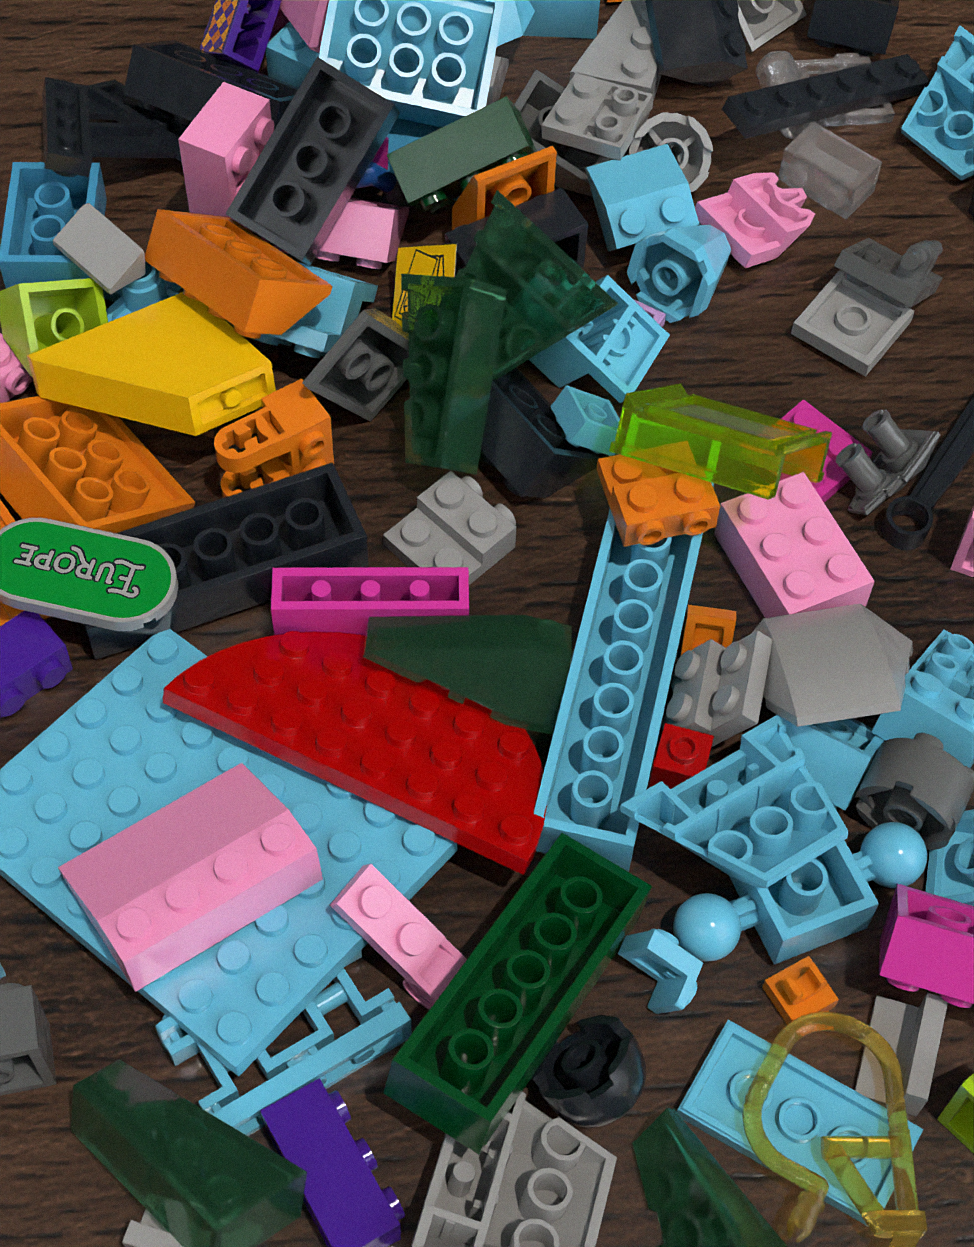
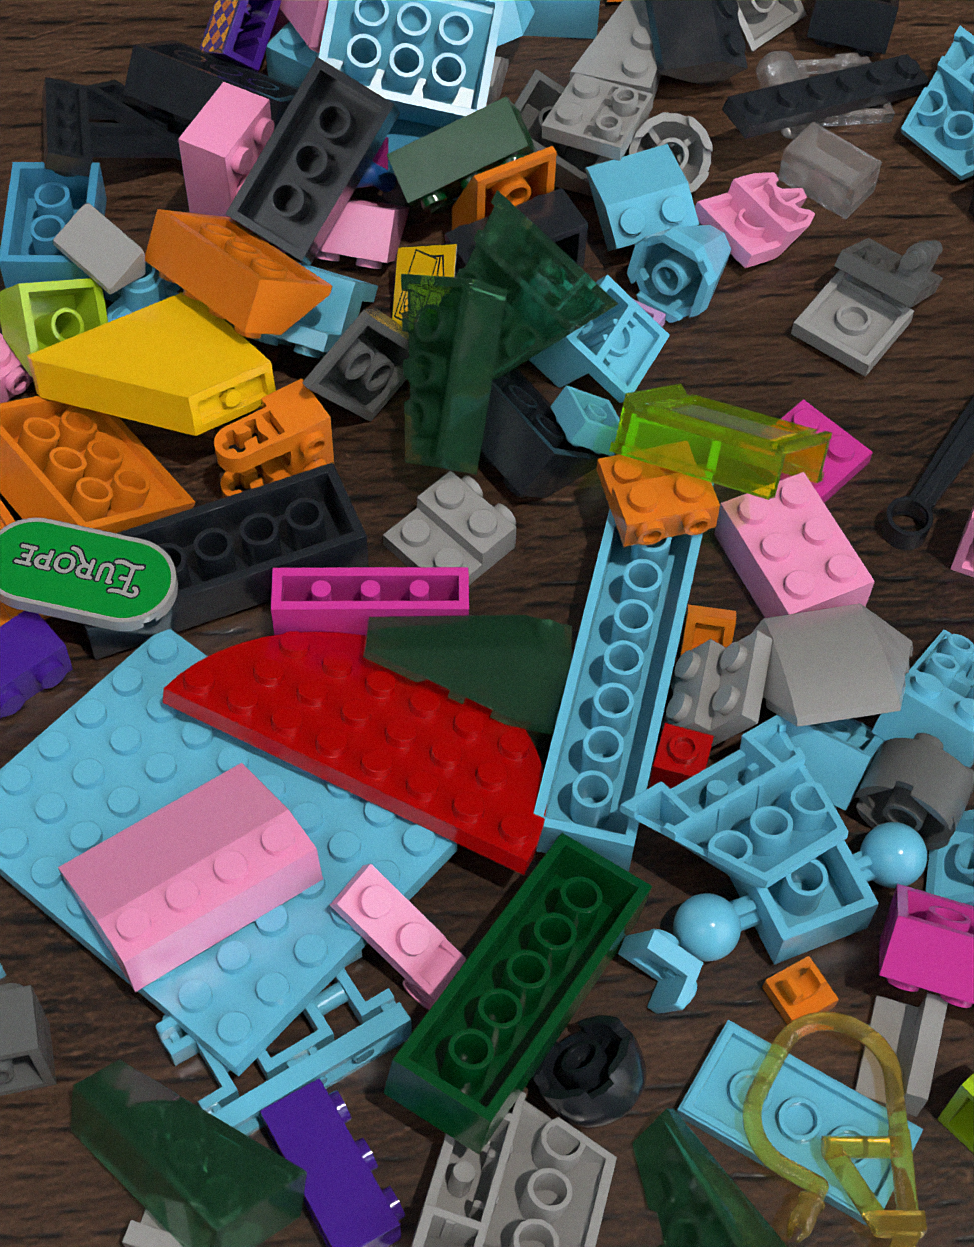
(900, 459): dark grey connector -> none

